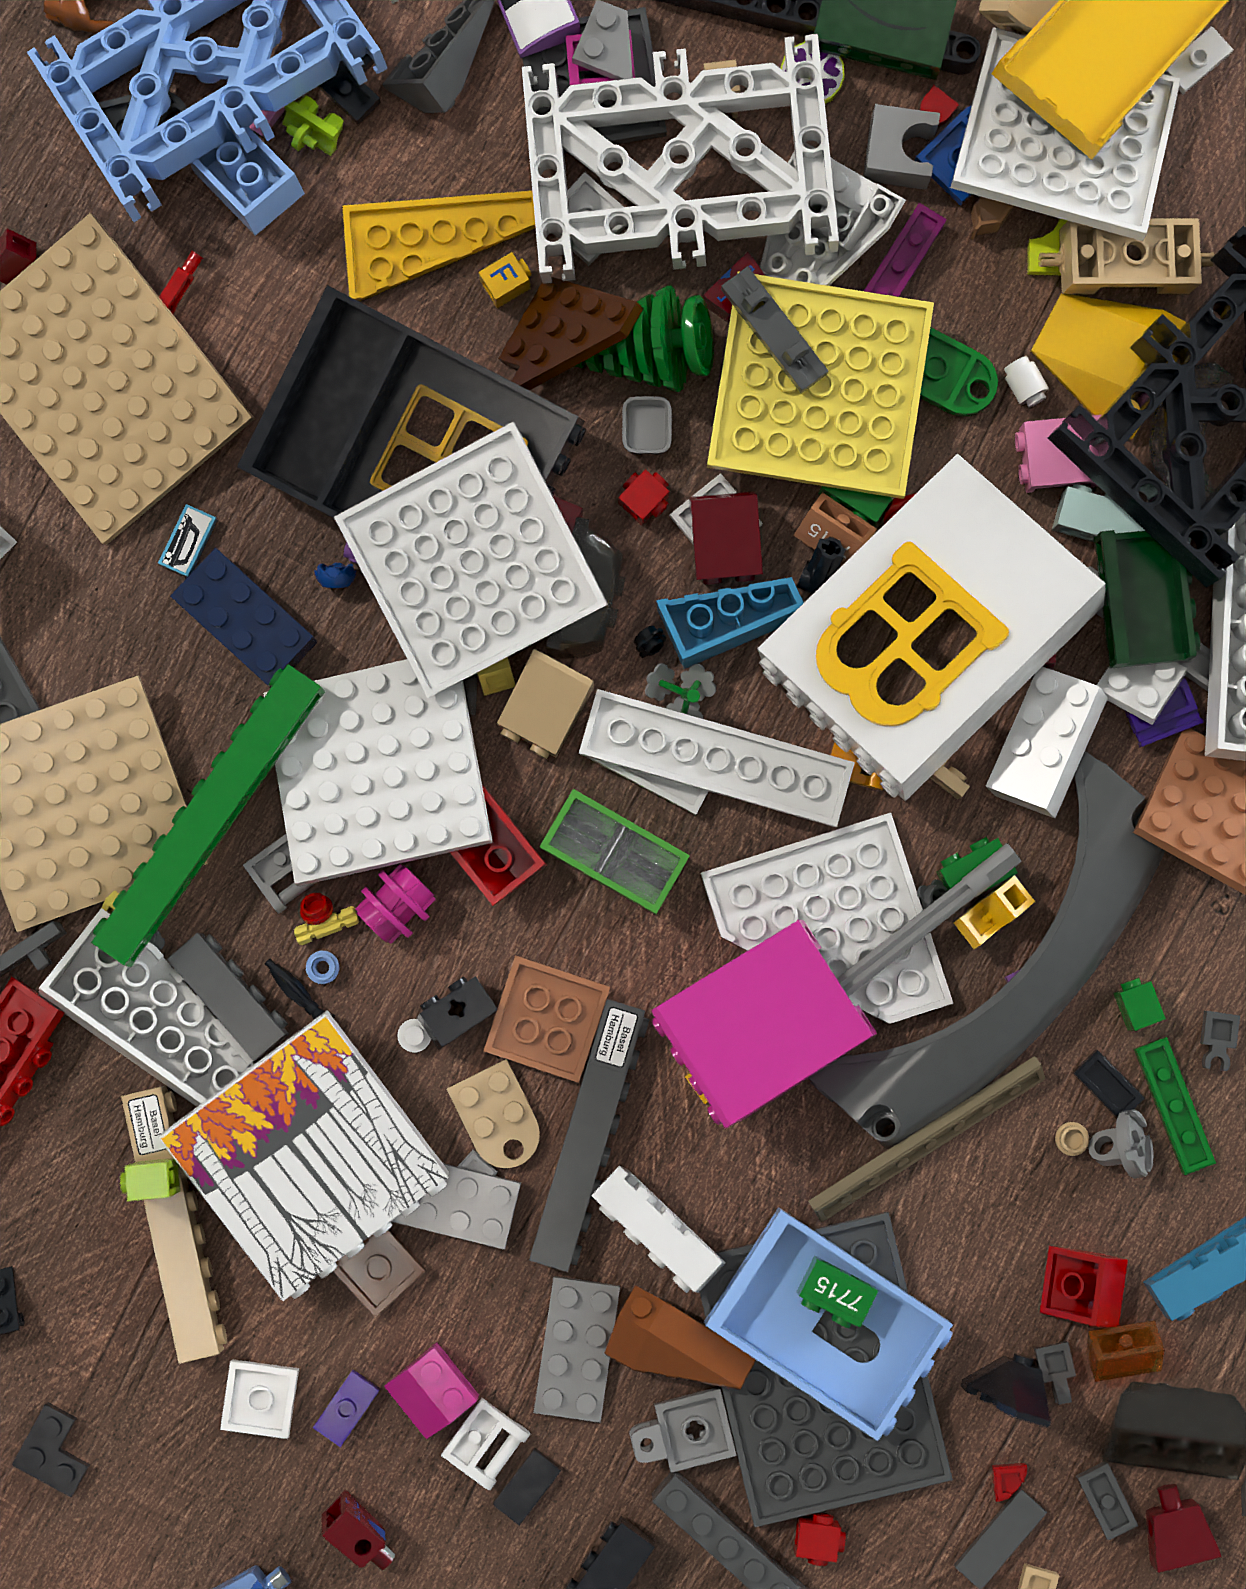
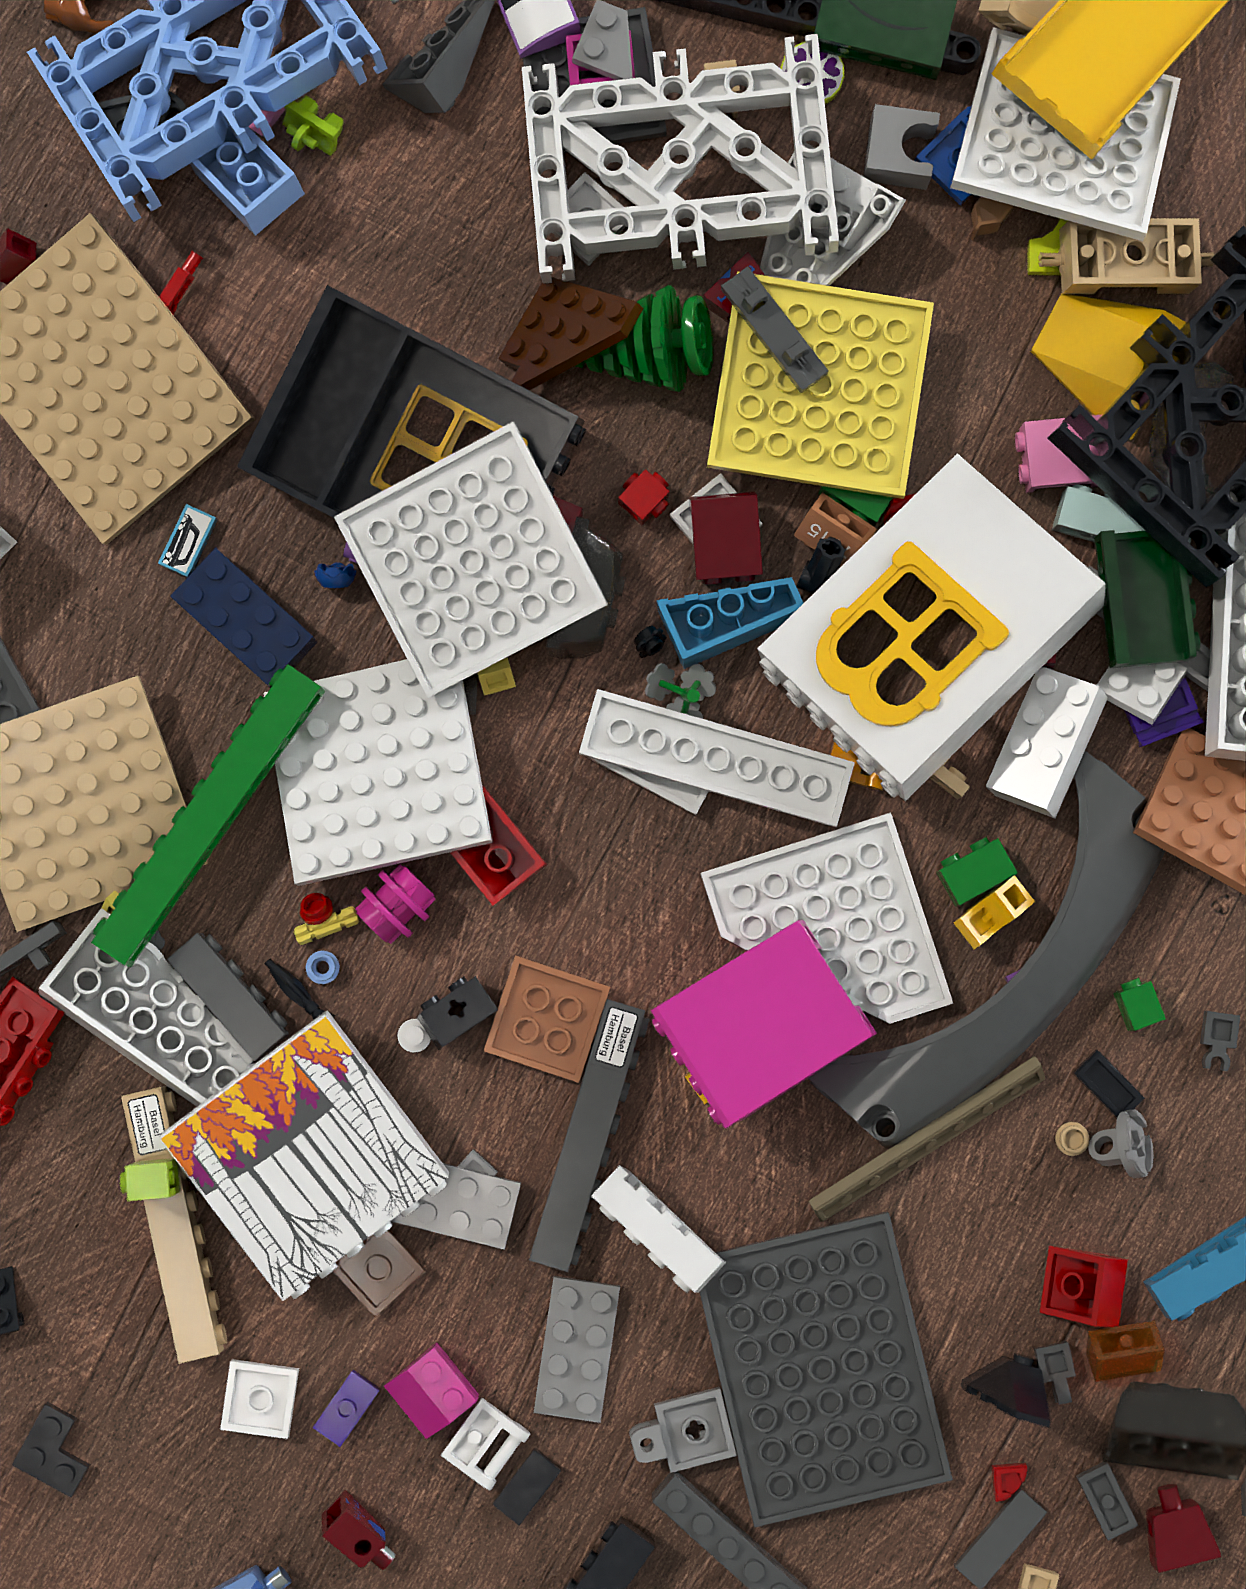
(271, 867): light grey plate -> none
(348, 95): black plate -> none
(413, 237): yellow wing -> none
(496, 1112): tan plate -> none
(505, 279): yellow brick -> none
(545, 704): tan slope -> none
(614, 851): clear brick -> none
(646, 425): light grey piece -> none
(670, 1343): dark orange wedge -> none
(770, 1324): light blue panel -> none
(819, 1539): red brick -> none
(836, 1292): green brick -> none
(906, 252): magenta plate -> none
(931, 893): dark grey plate -> none
(940, 103): red tile -> none
(951, 371): green plate -> none
(969, 887): light grey piece -> none
(1026, 382): white brick -> none
(1174, 1106): green tile -> none
(1199, 59): white plate -> none

